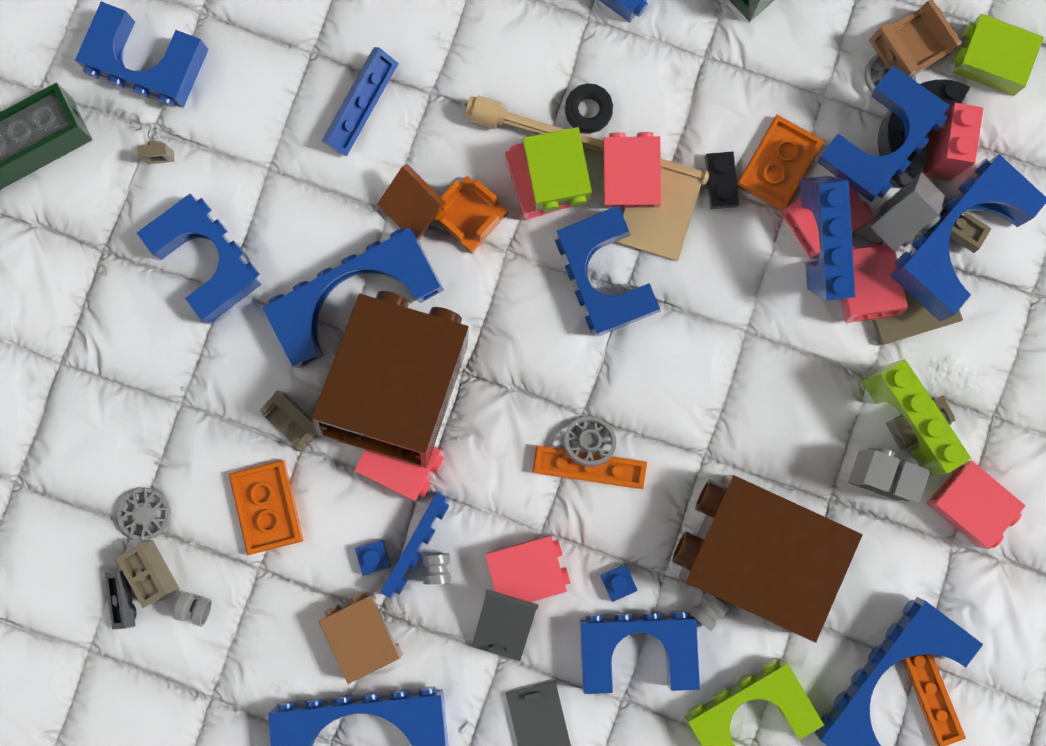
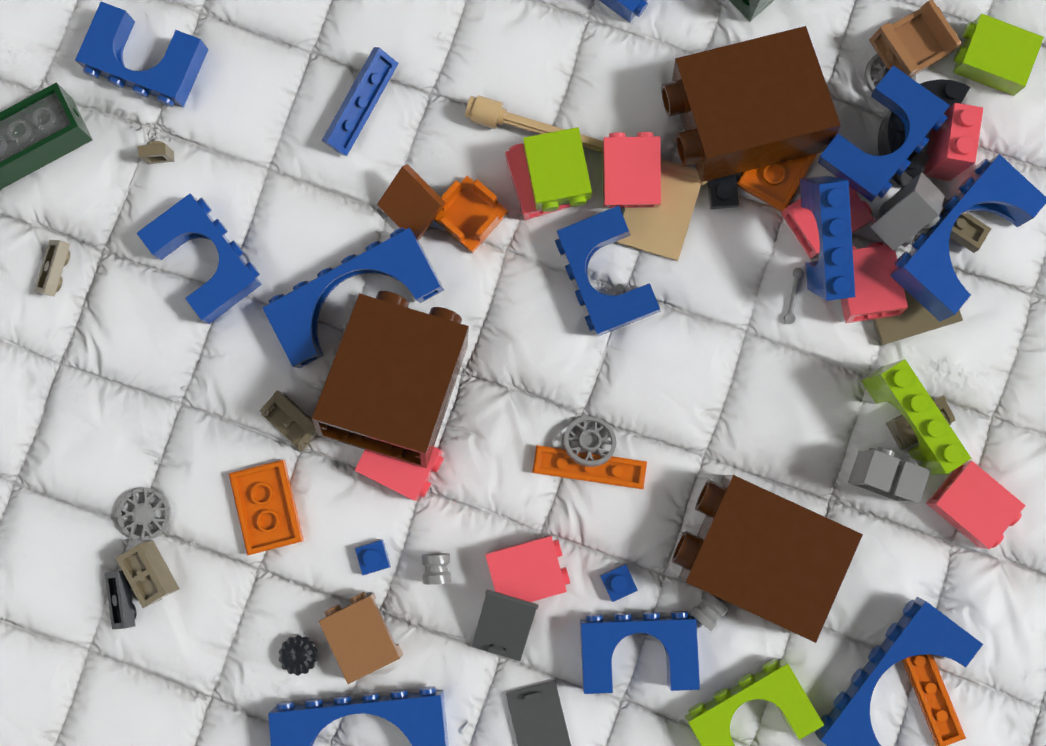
(49, 277): none -> dark tan plate
(192, 609): light grey wheel -> none
(298, 655): none -> black piece
(410, 555): blue plate -> none
(593, 92): black tyre -> none
(751, 104): none -> reddish brown brick
(790, 317): none -> light grey hinge

